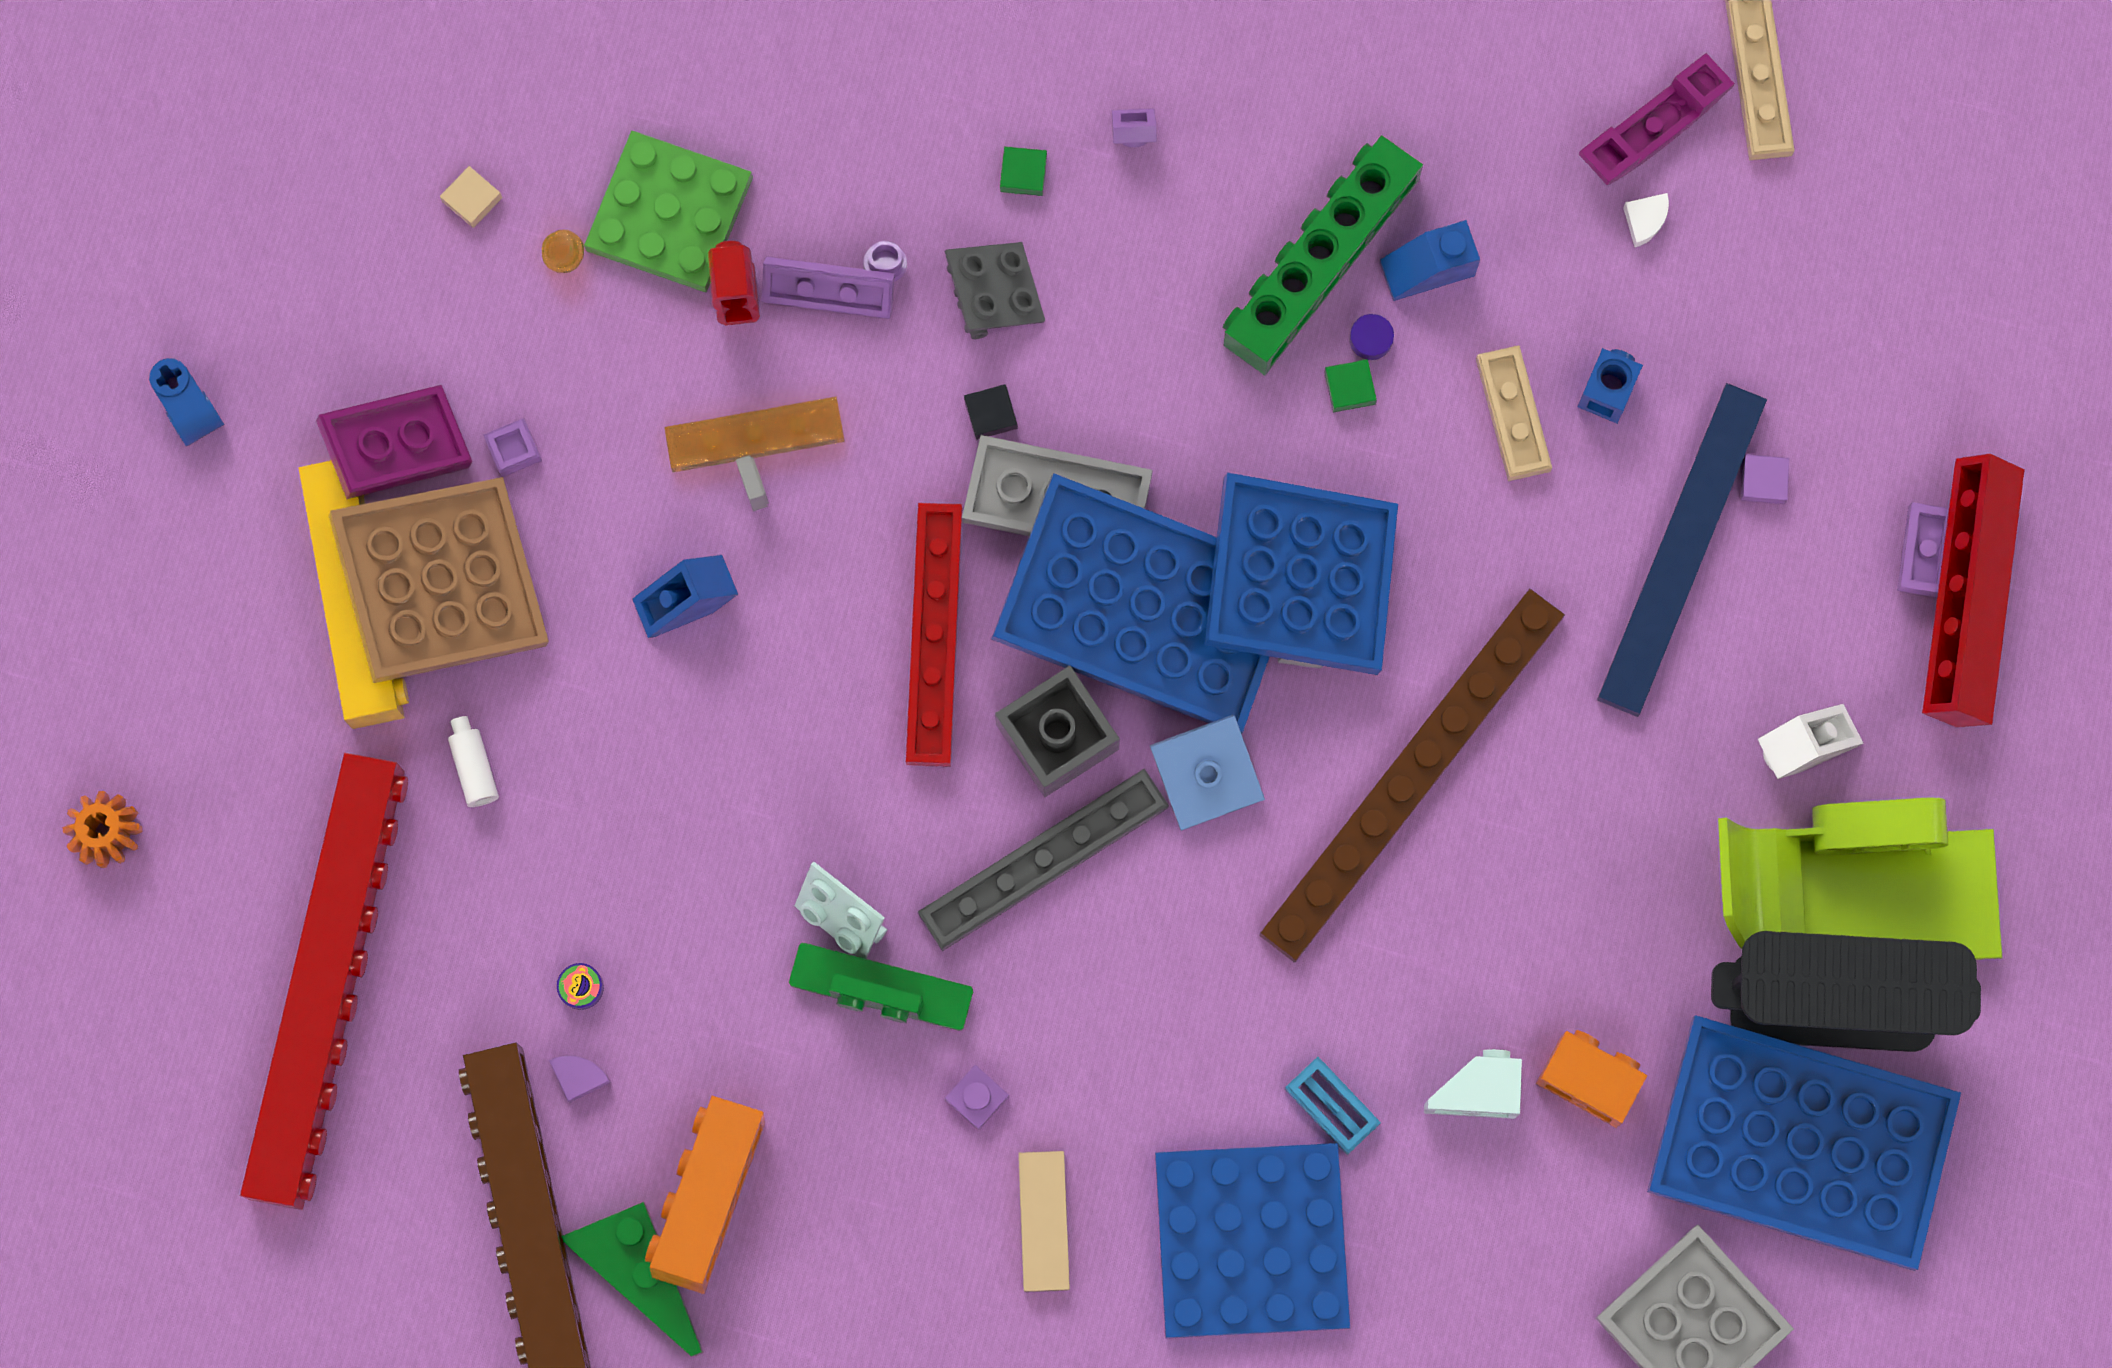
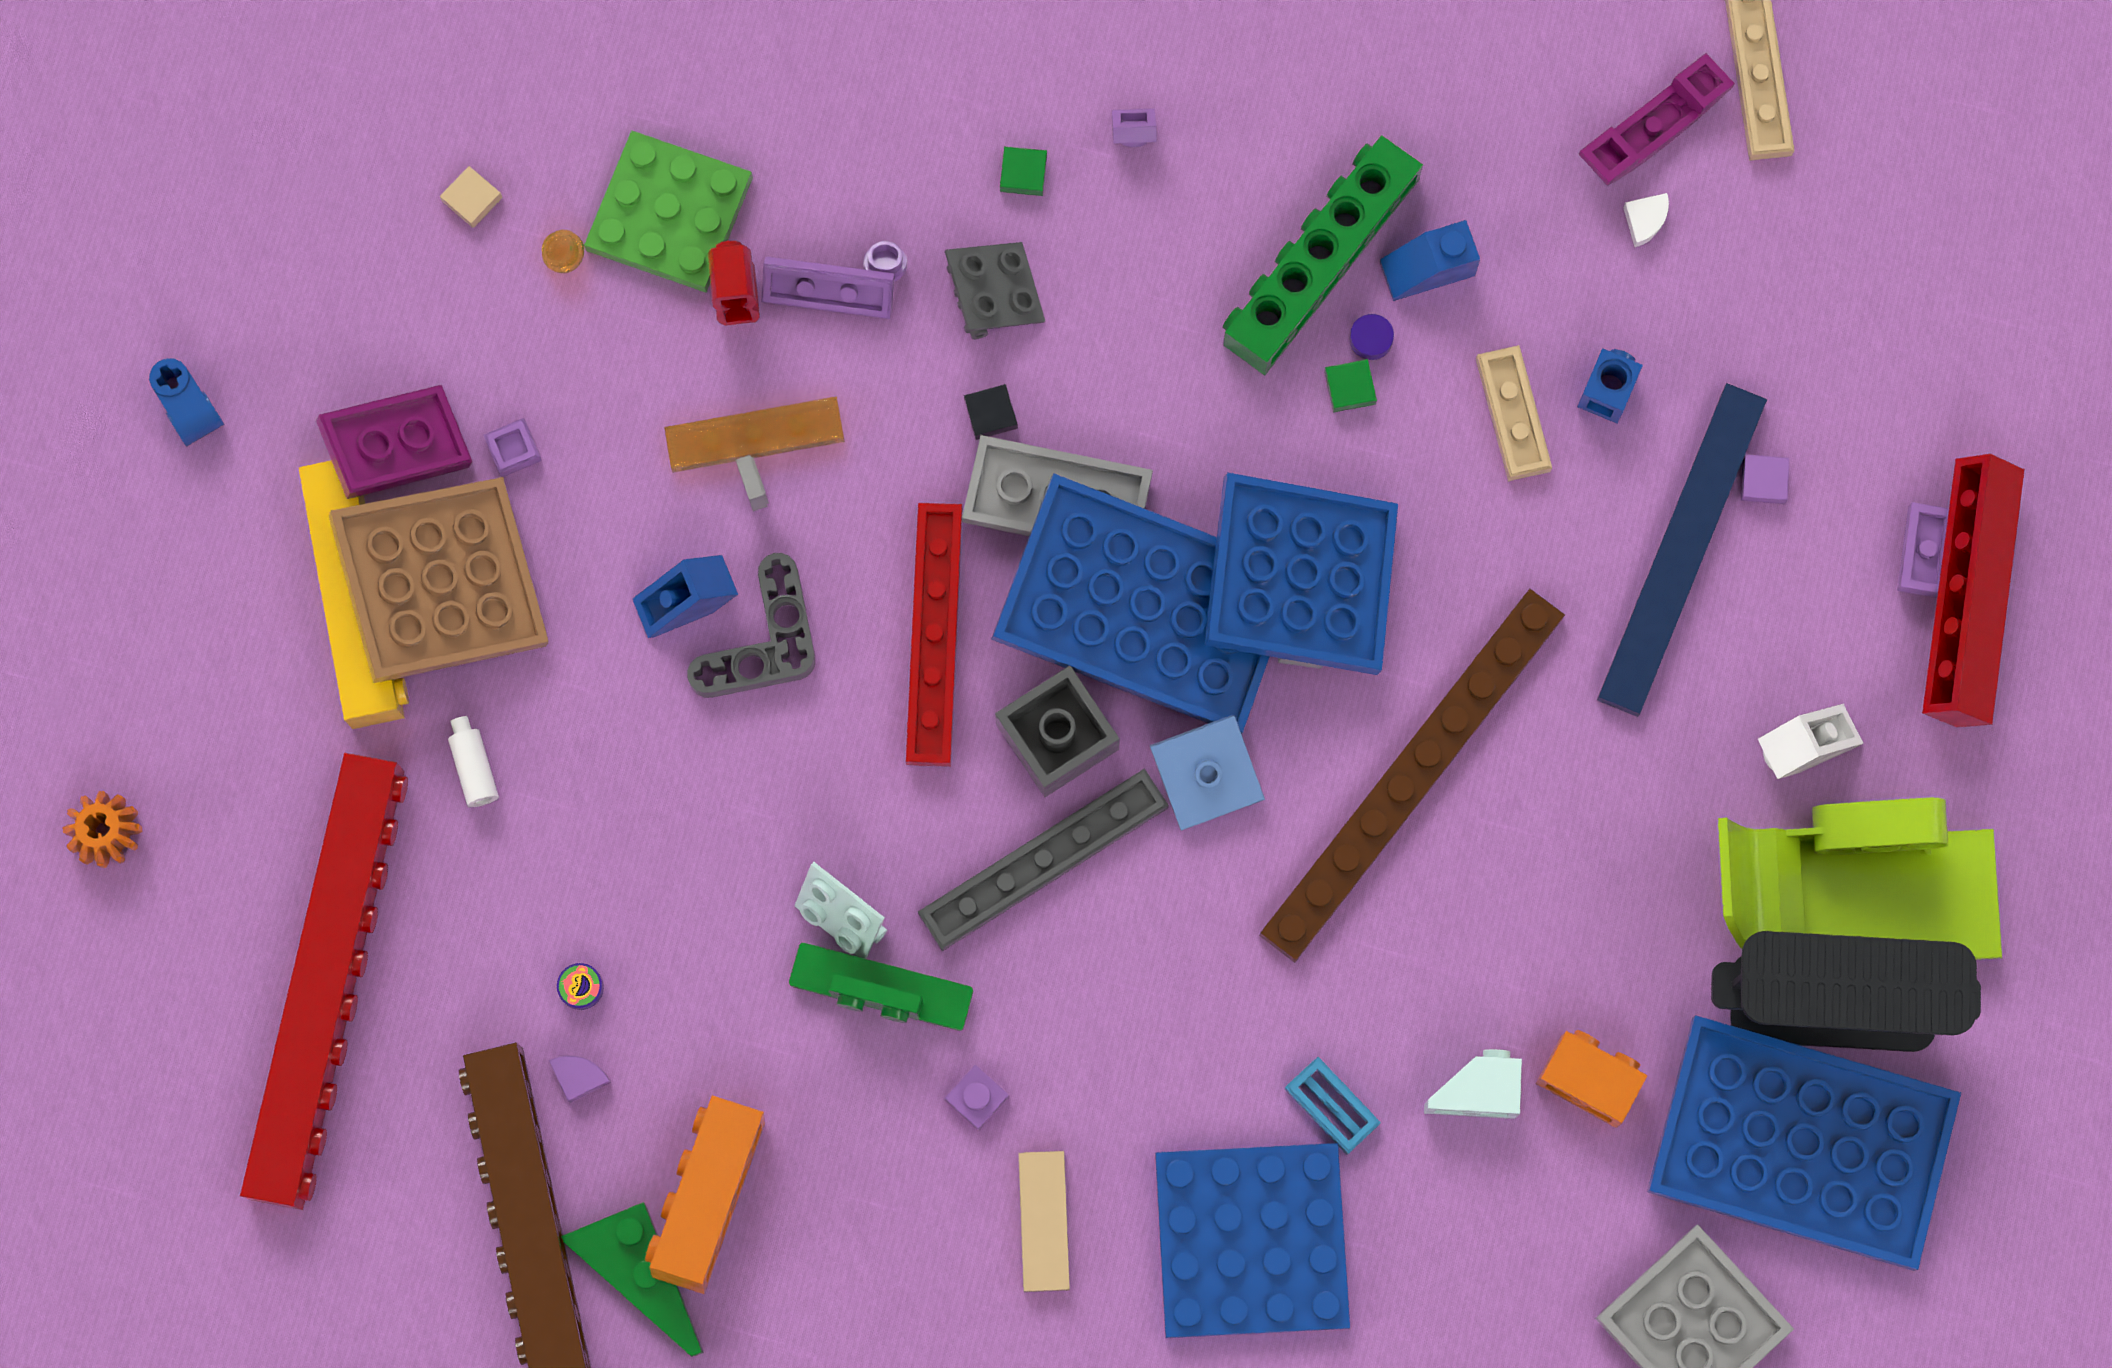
(770, 652): none -> dark grey beam

